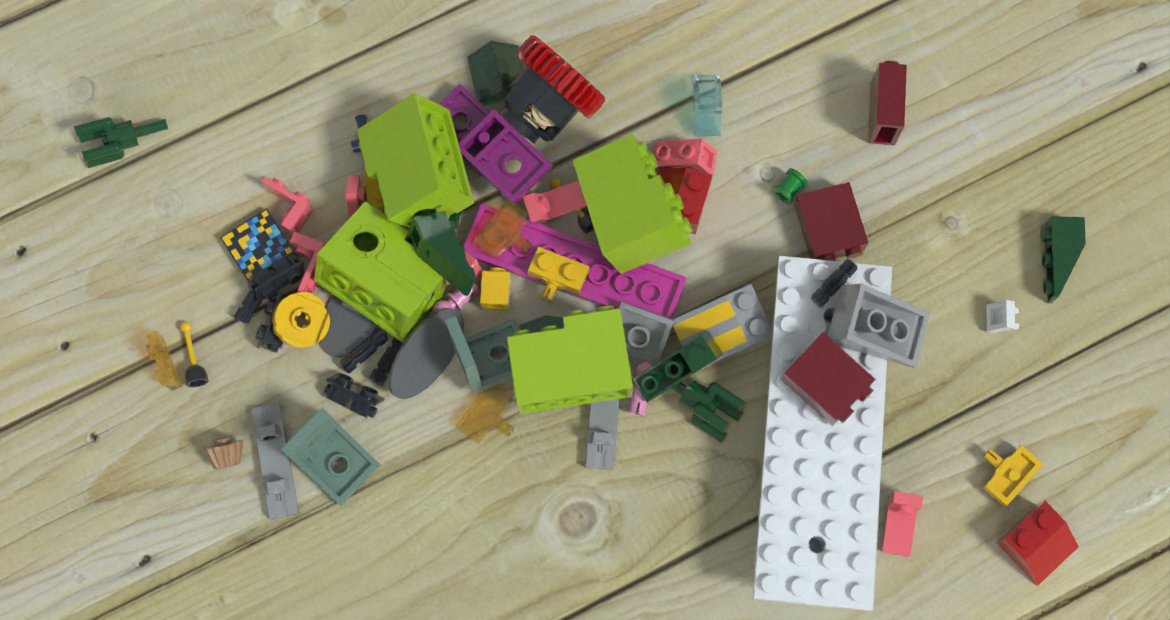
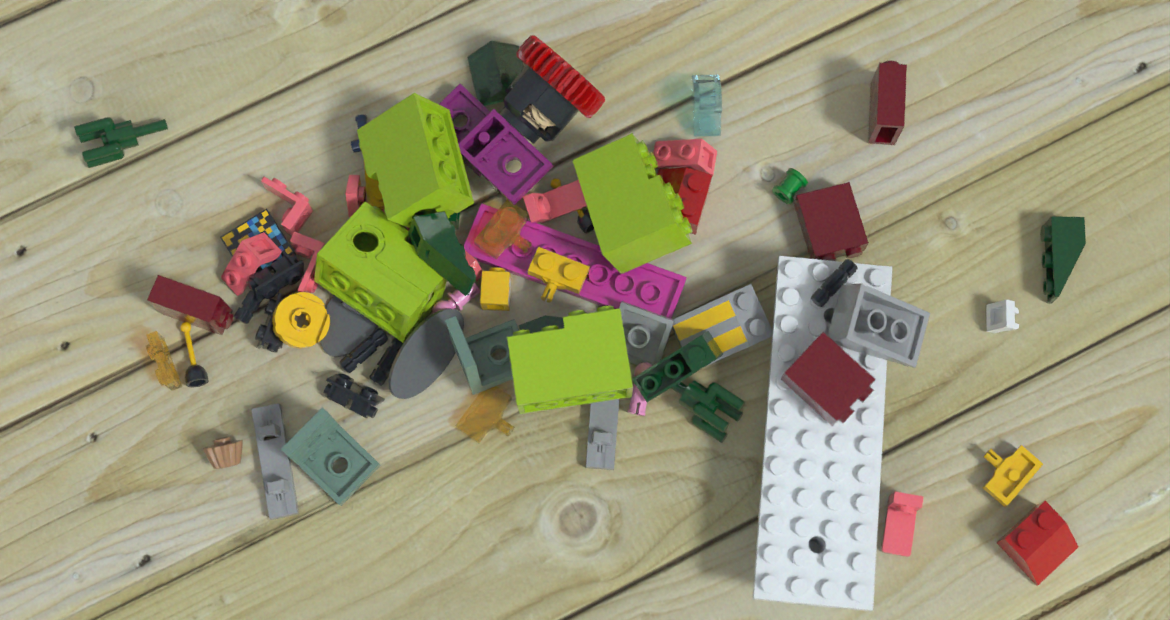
(190, 305): none -> dark red brick
(246, 260): none -> coral bracket

